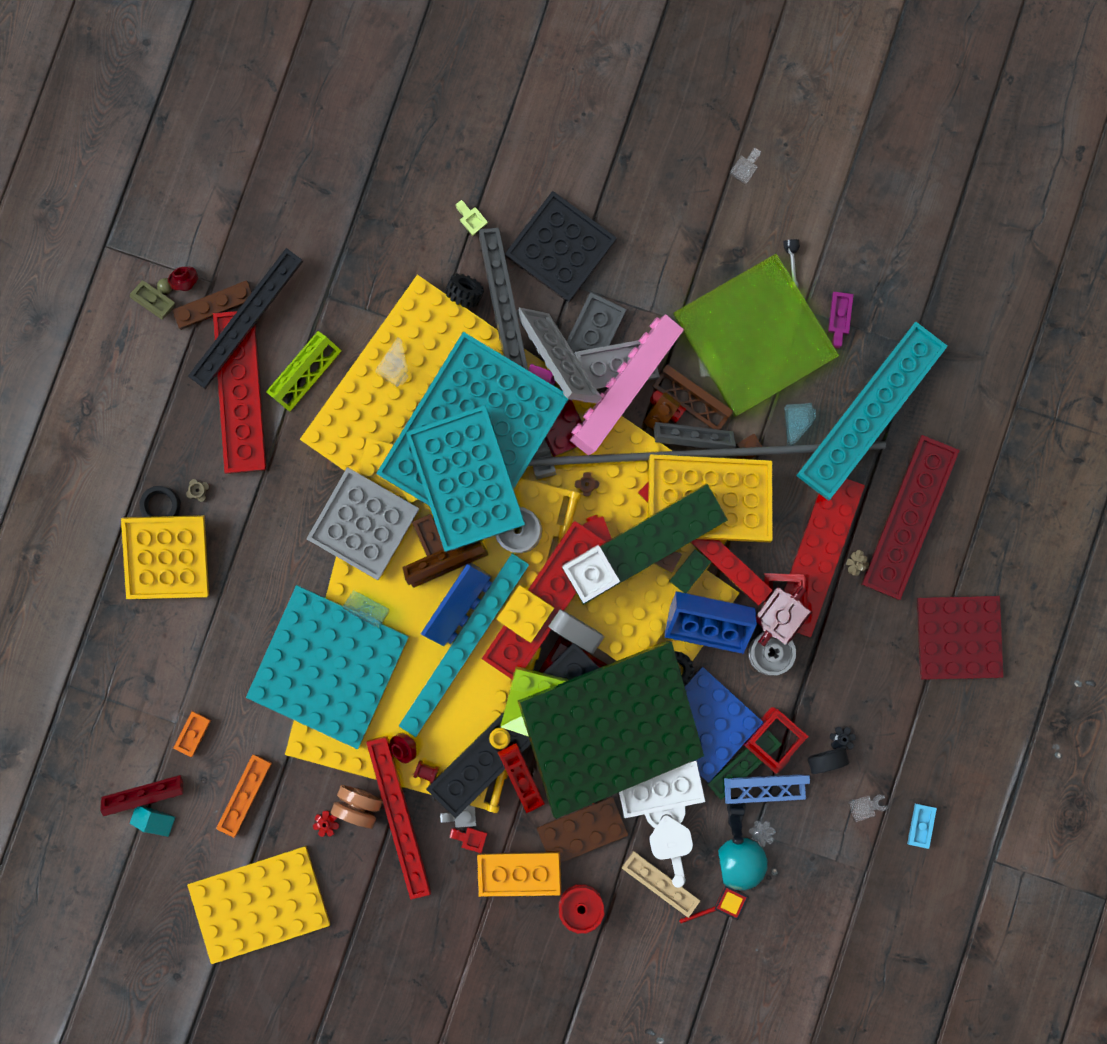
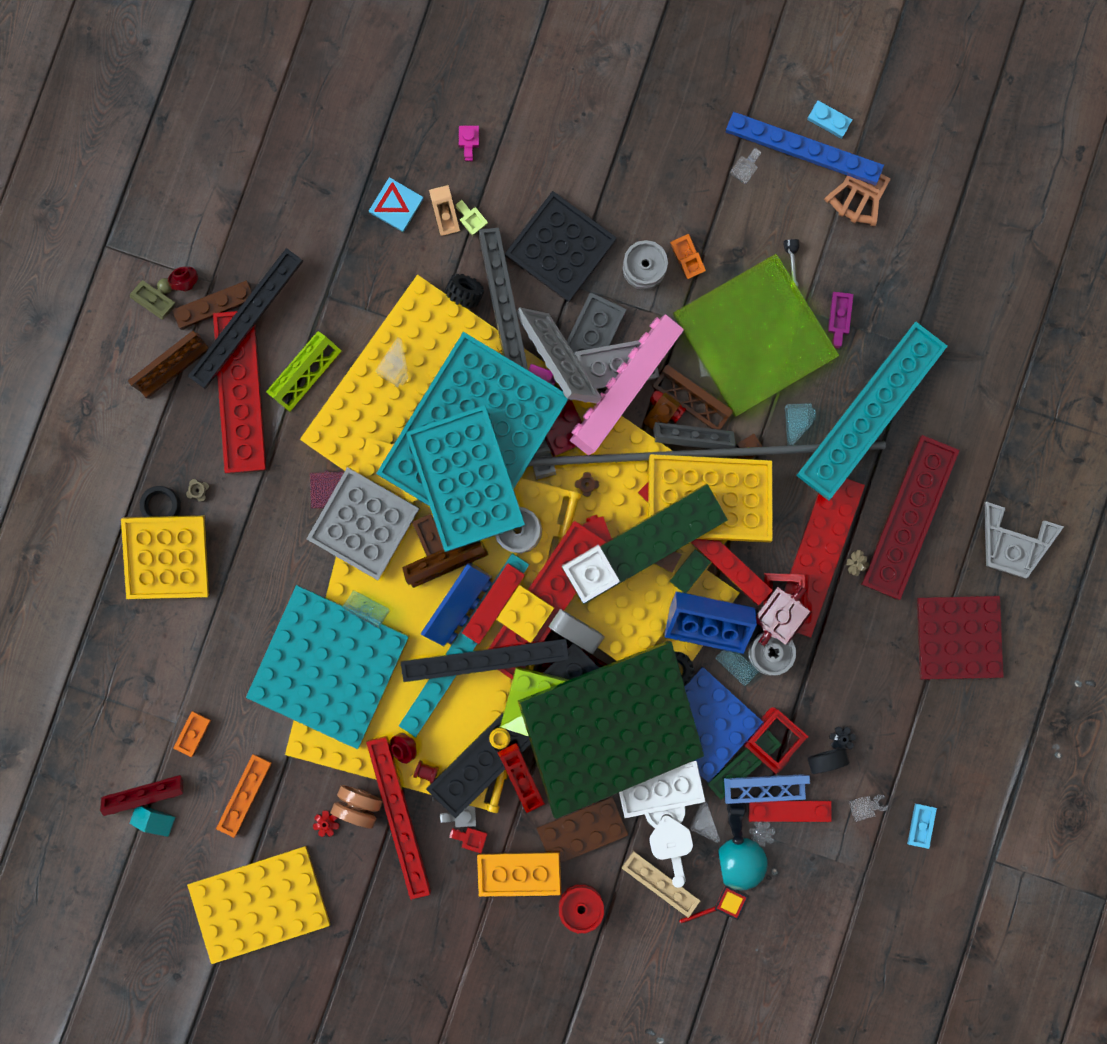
(169, 364): none -> reddish brown fence
(322, 487): none -> clear pink piece
(396, 205): none -> medium azure tile
(444, 210): none -> light nougat slope
(468, 140): none -> dark pink plate
(485, 660): none -> black plate
(493, 603): none -> red plate
(641, 276): none -> light grey wheel
(687, 256): none -> orange slope
(704, 824): none -> clear slope
(737, 666): none -> clear light blue plate
(790, 811): none -> red plate
(804, 148): none -> blue plate
(829, 119): none -> medium azure plate
(867, 190): none -> nougat plate
(1011, 550): none -> light grey wing

